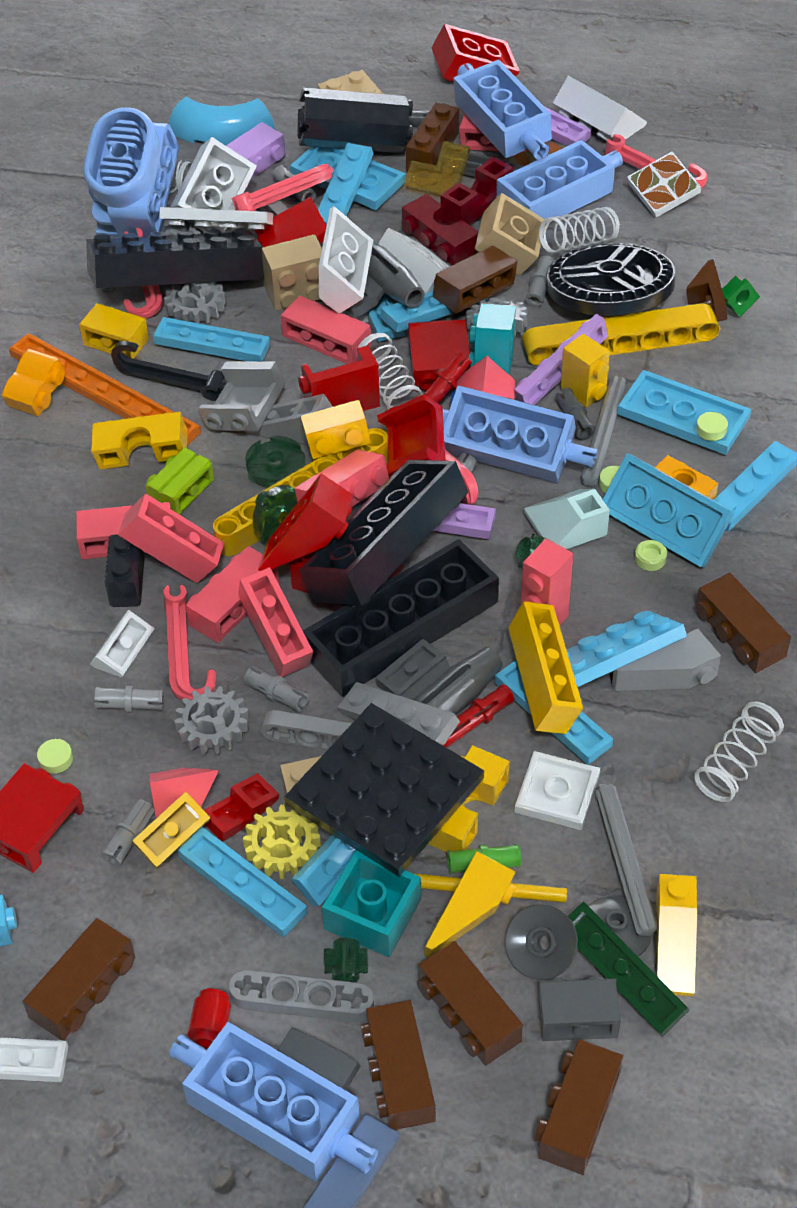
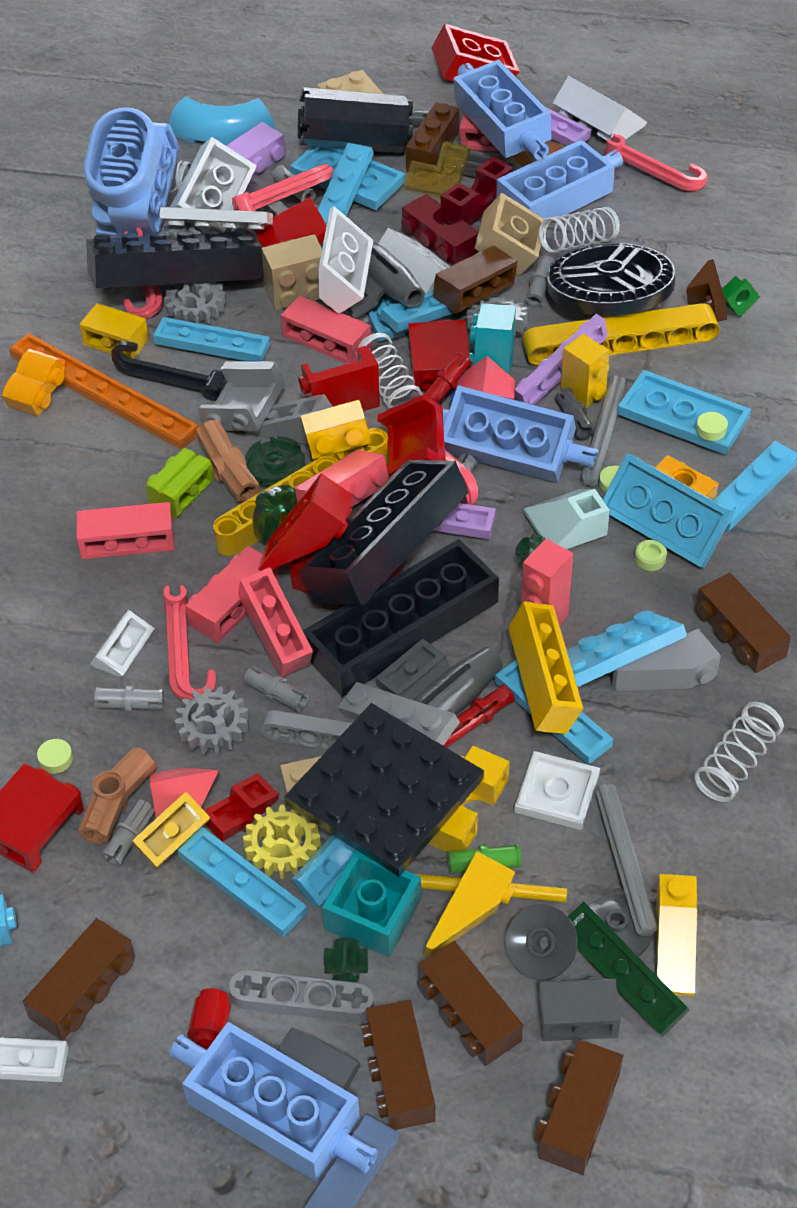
(105, 807): none -> nougat piece
(118, 438): yellow arch -> none
(124, 573): black brick -> none
(171, 538): coral brick -> none
(227, 461): none -> nougat piece
(663, 184): tile -> none

